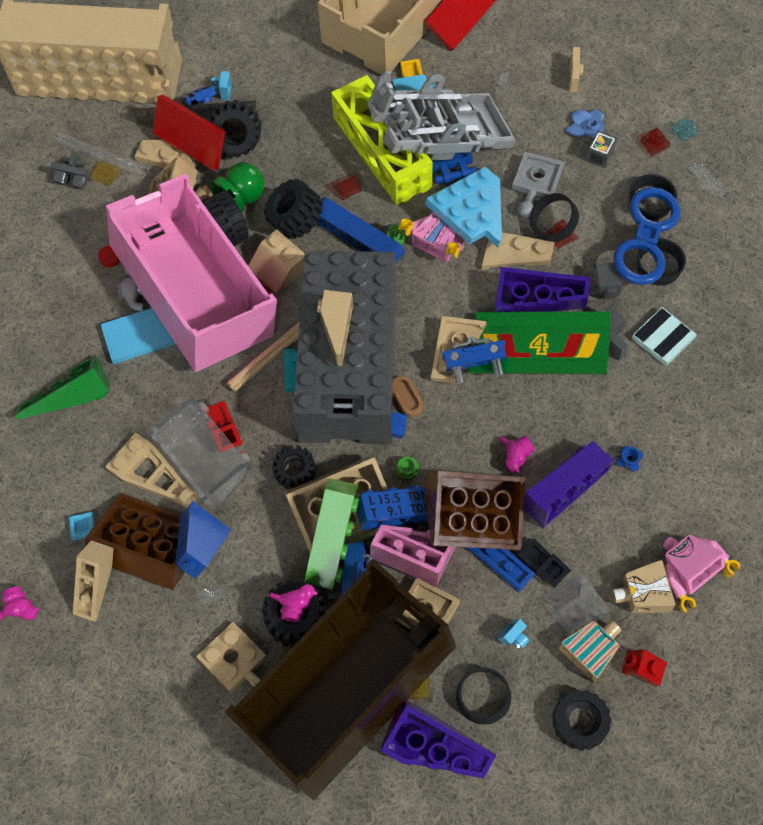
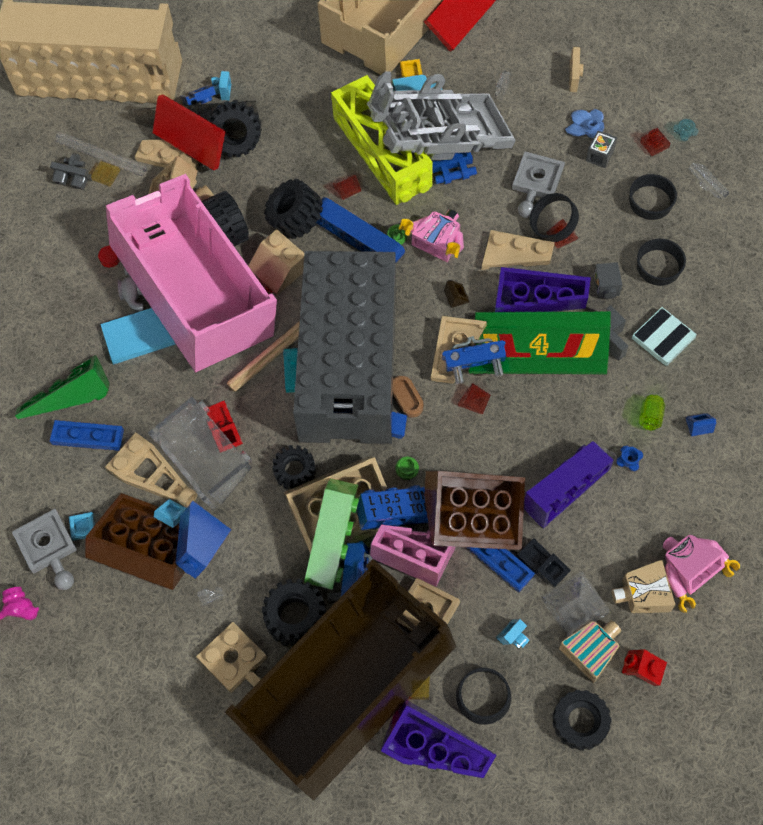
(42, 556): none -> light grey plate
(86, 435): none -> blue plate
(91, 579): tan slope -> none
(169, 513): none -> medium azure tile
(242, 182): green tile -> none
(295, 602): dark pink animal -> none
(336, 317): tan slope -> none
(455, 293): none -> dark brown slope
(471, 207): medium azure wing -> none
(474, 399): none -> clear red slope
(516, 452): dark pink animal -> none
(647, 236): blue bar -> none
(652, 412): none -> clear neon green brick
(701, 424): none -> blue slope

